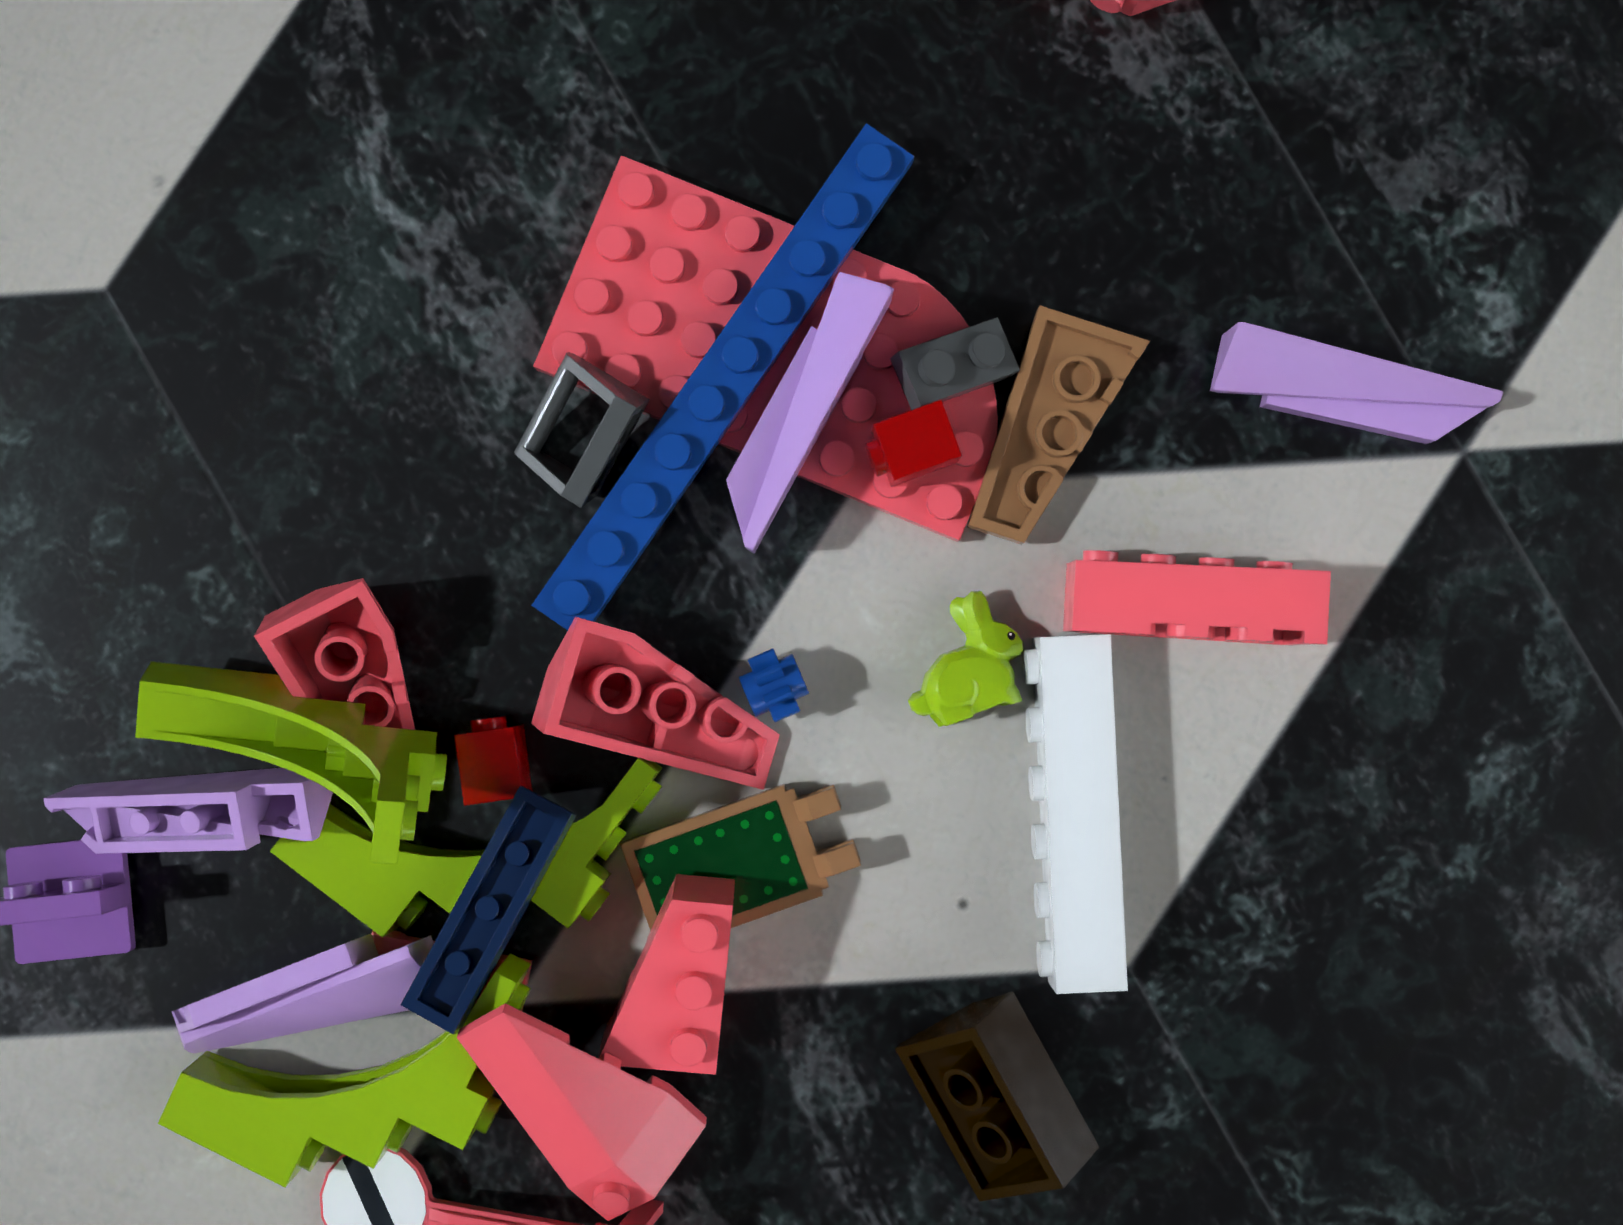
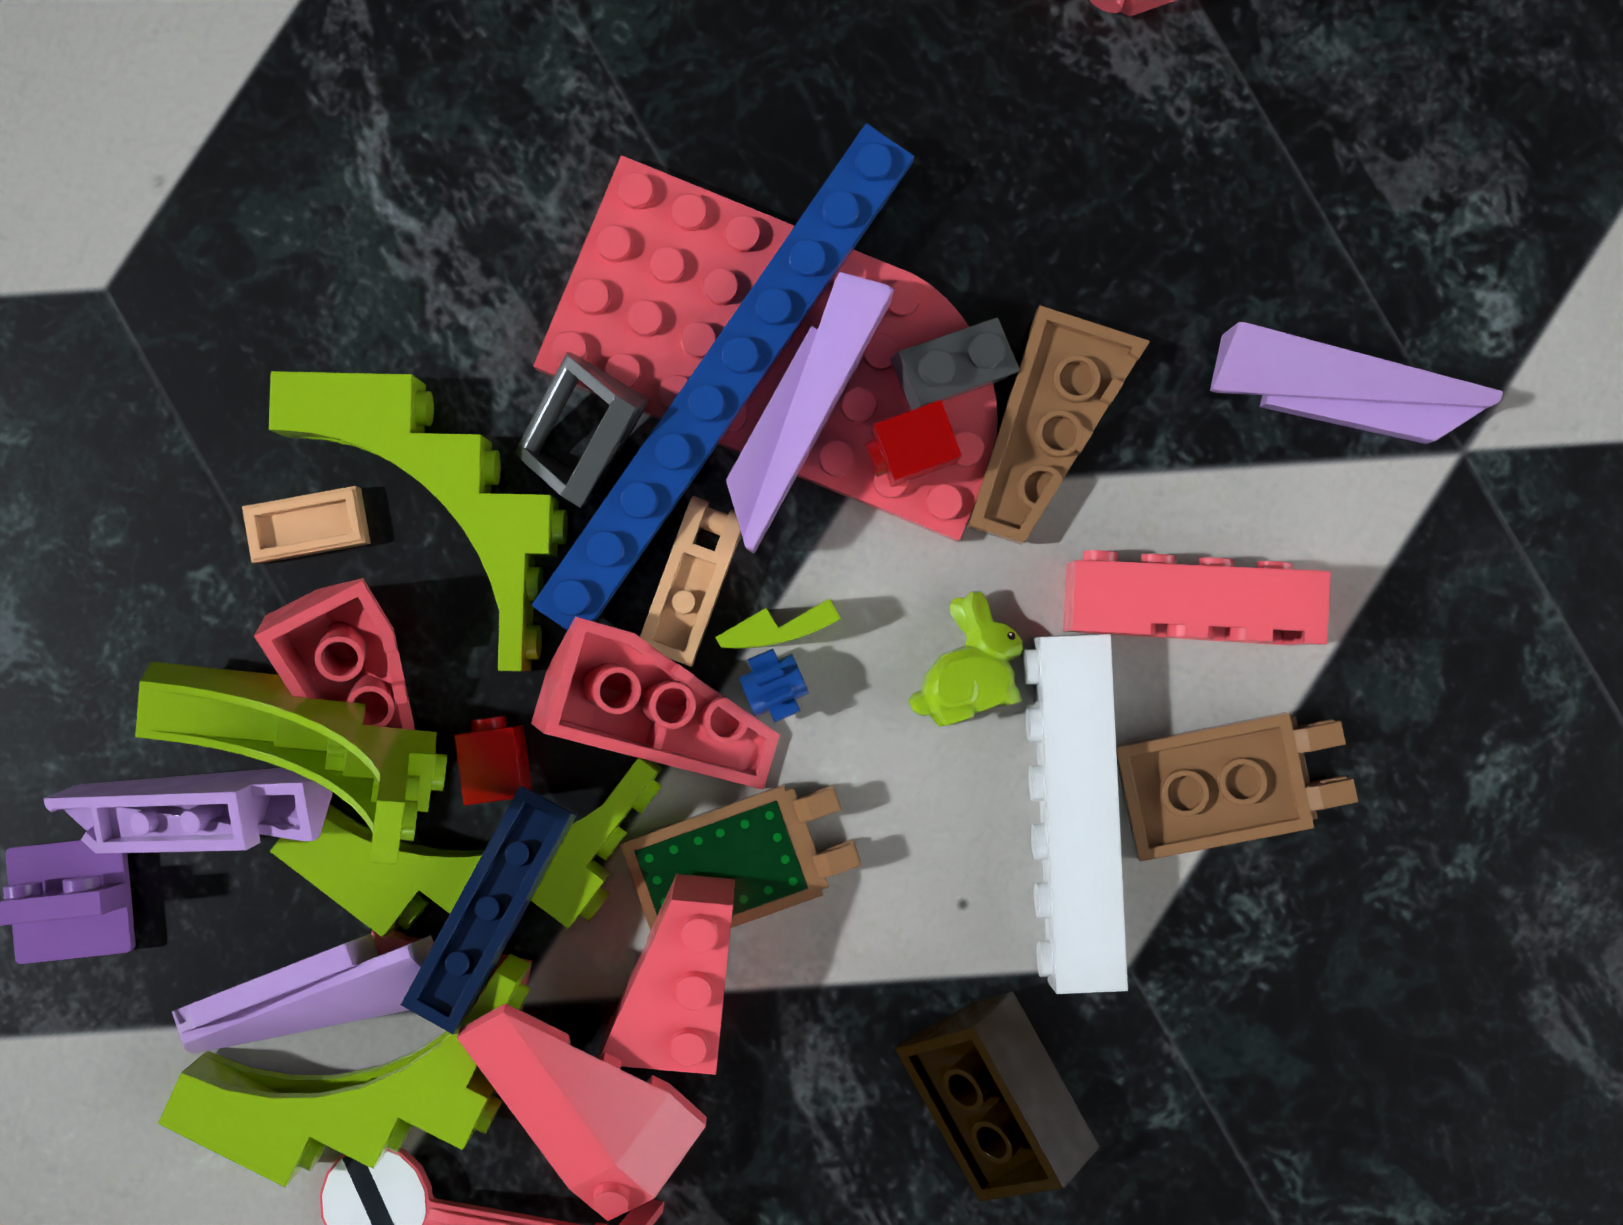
(306, 525): none -> light nougat tile
(389, 419): none -> lime arch
(691, 583): none -> light nougat plate
(763, 631): none -> lime slope
(1227, 784): none -> medium nougat tile

